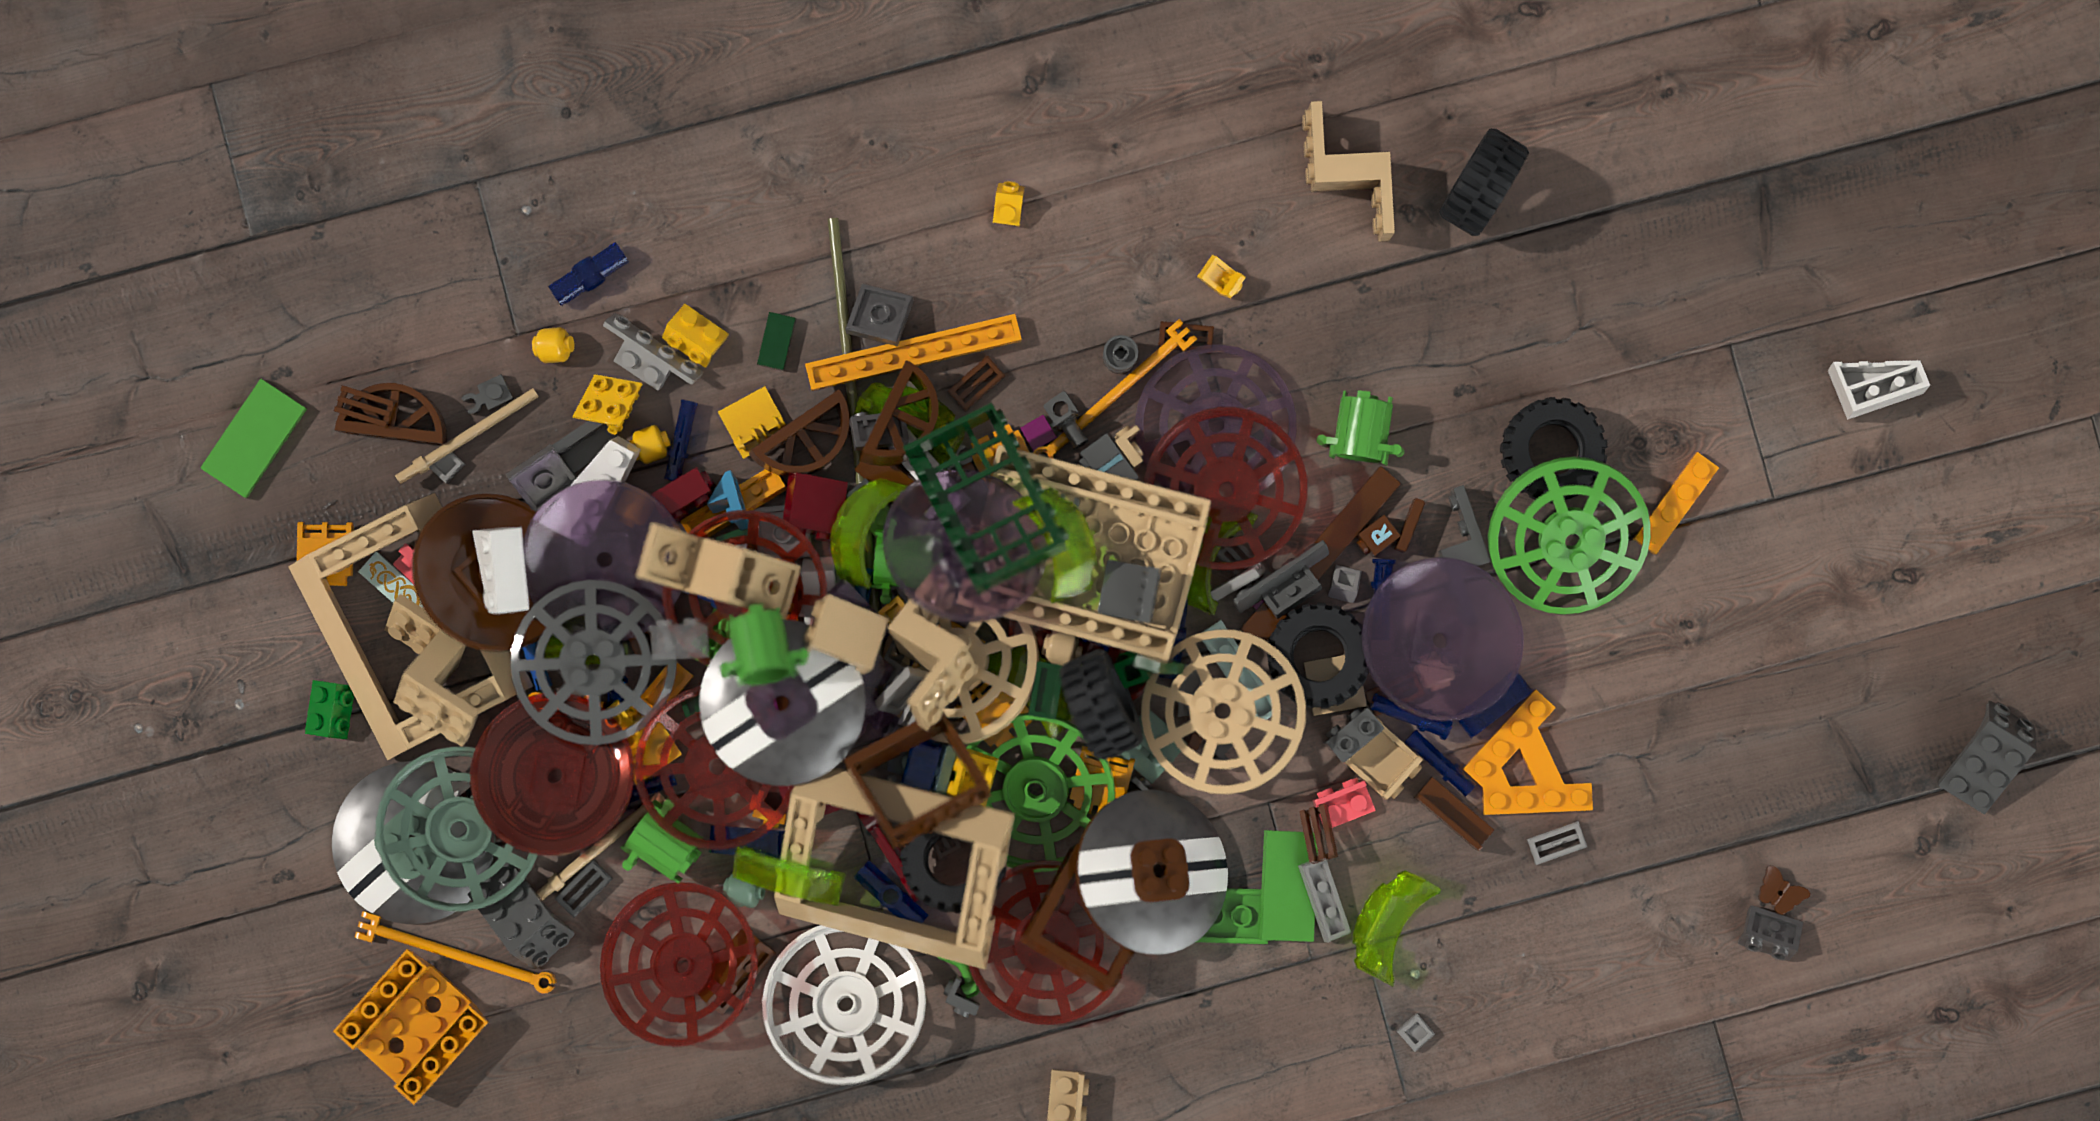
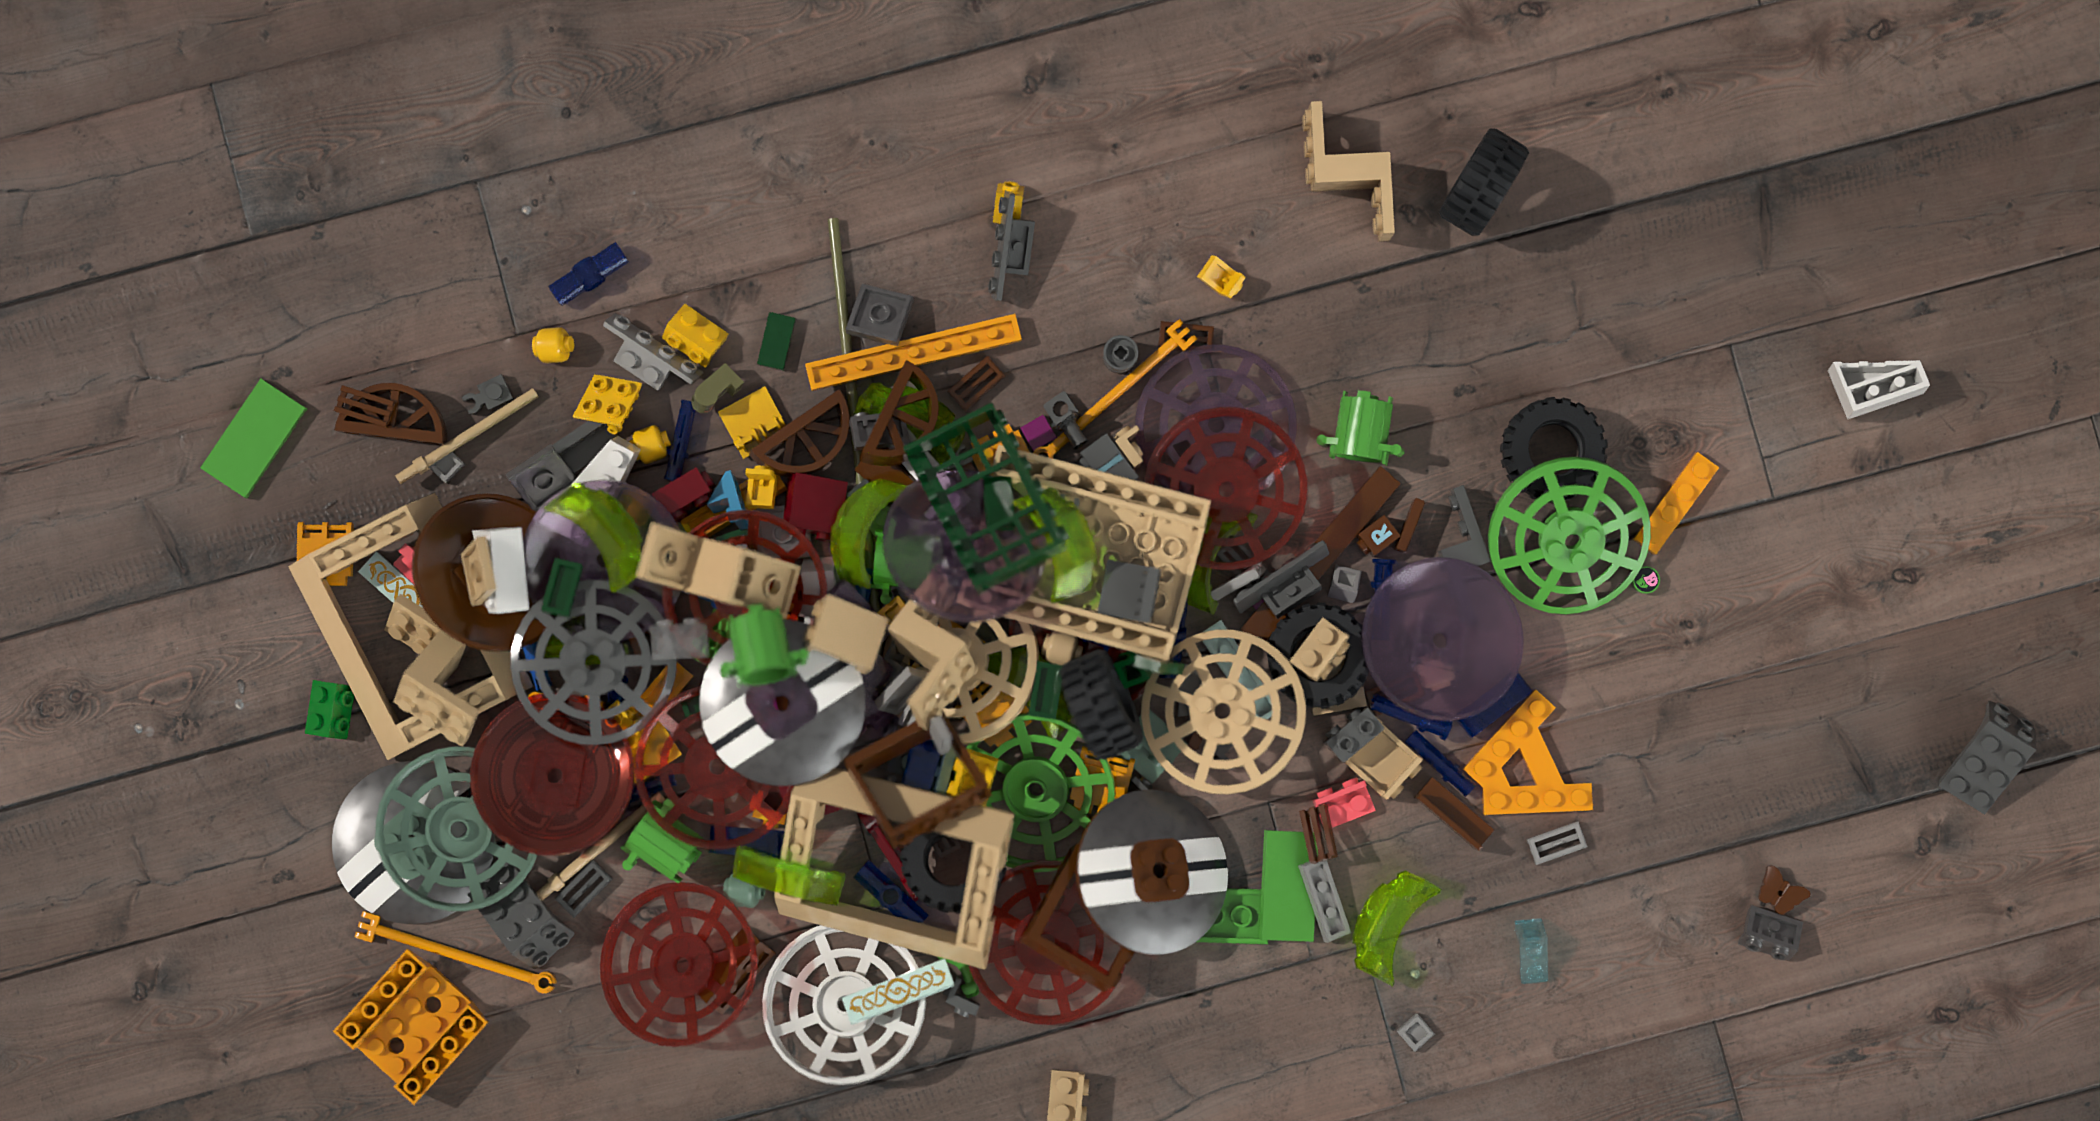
(478, 571): none -> tan tile
(562, 588): none -> dark green tile
(607, 526): none -> clear neon green windscreen
(715, 387): none -> olive leg
(761, 487): none -> yellow bracket
(898, 991): none -> light aqua tile
(940, 734): none -> light grey tile
(998, 500): none -> dark green tile
(1014, 246): none -> dark grey bracket
(1320, 649): none -> tan bracket
(1533, 950): none -> clear light blue bracket
(1646, 580): none -> tile

